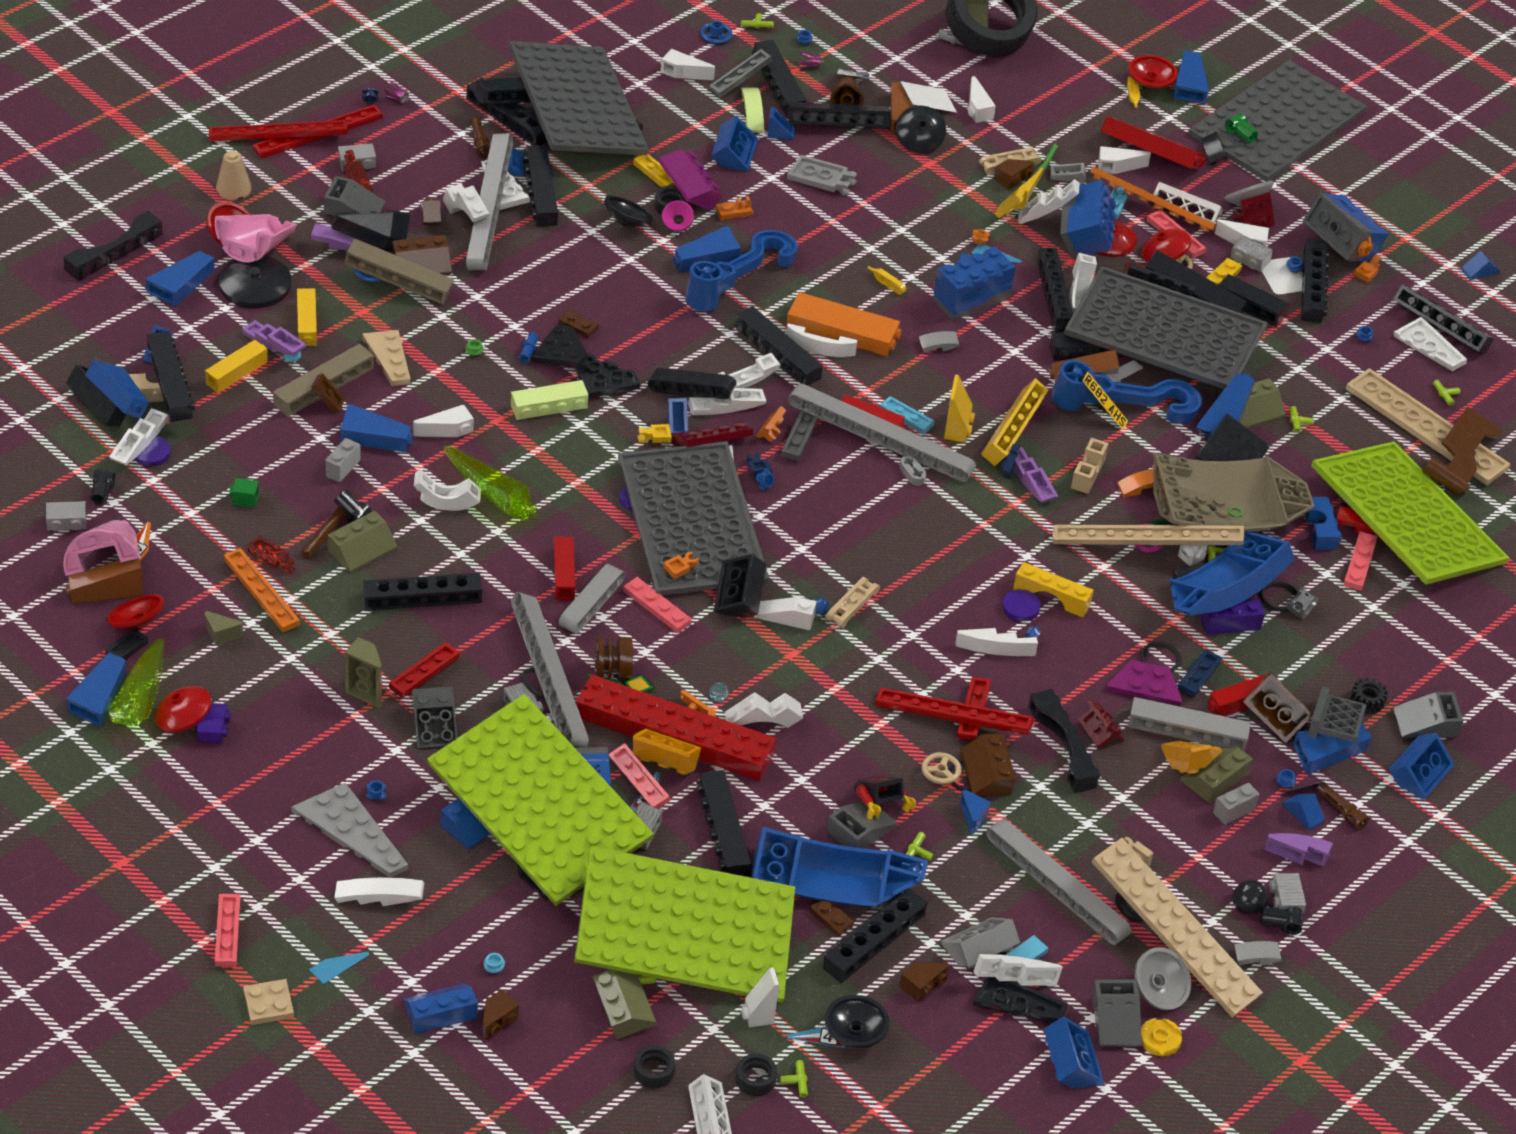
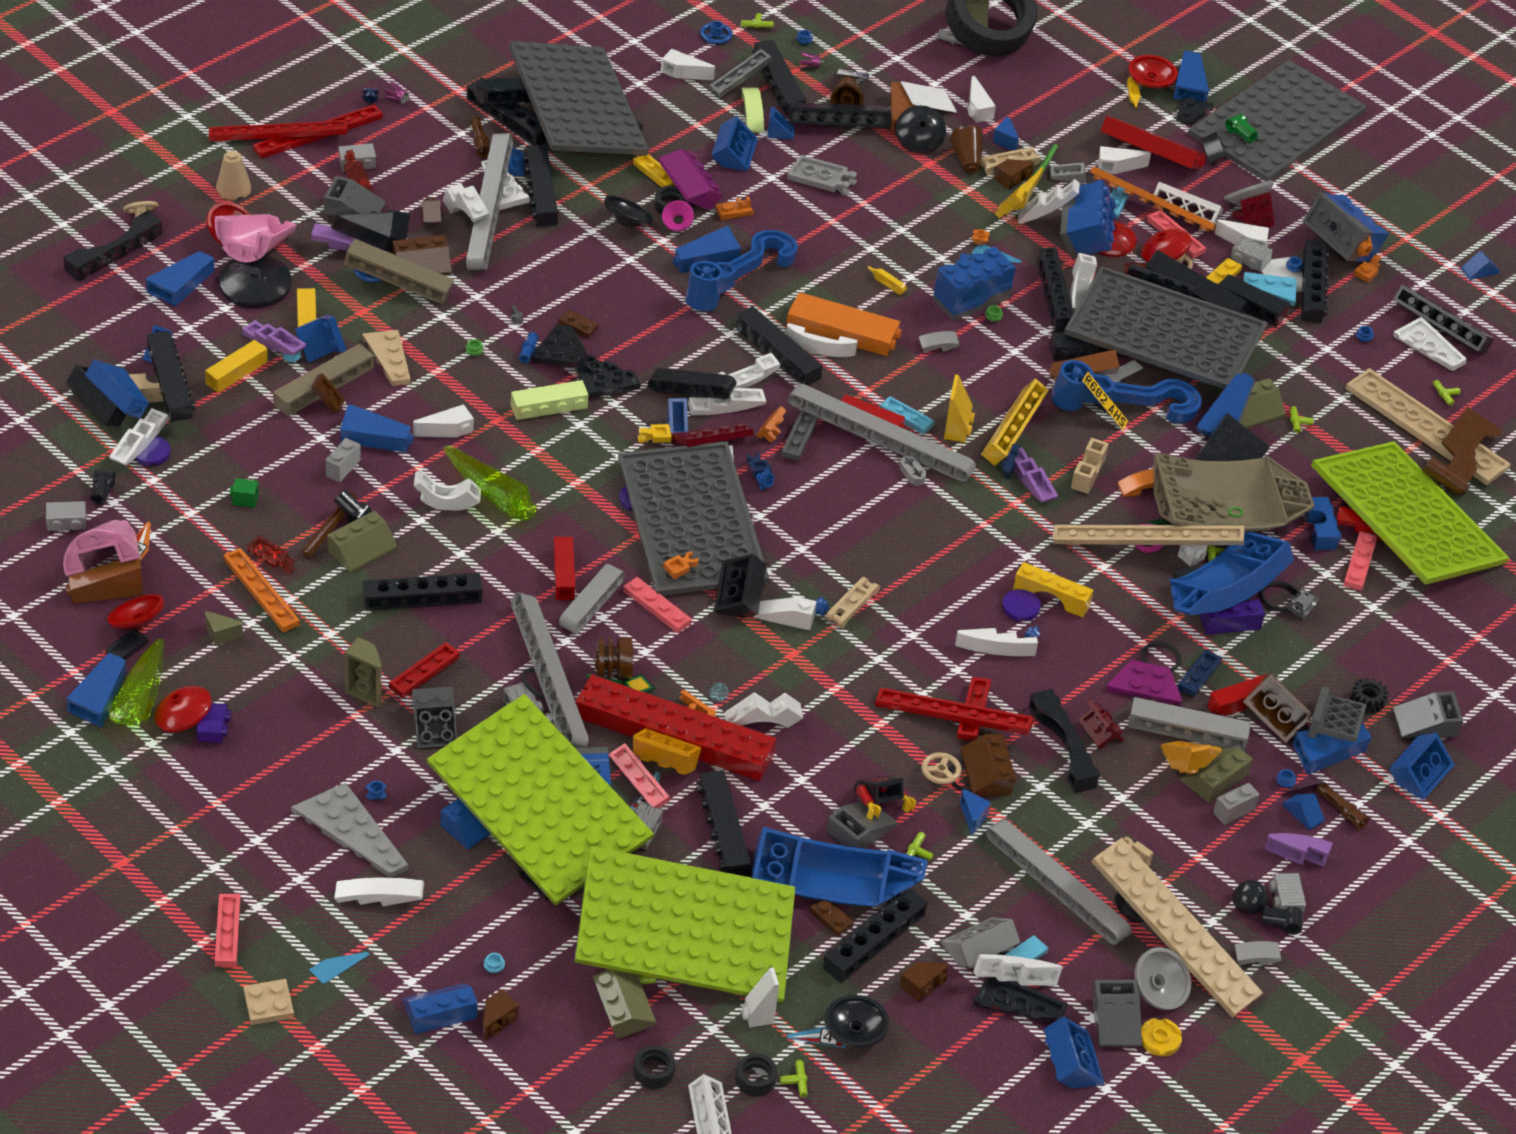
(140, 207): none -> tan piece
(320, 337): none -> blue bracket
(516, 317): none -> dark grey hand
(968, 147): none -> reddish brown cone
(994, 313): none -> bright green plate
(1006, 135): none -> blue slope
(1192, 110): none -> black wing
(1278, 286): none -> medium azure wing

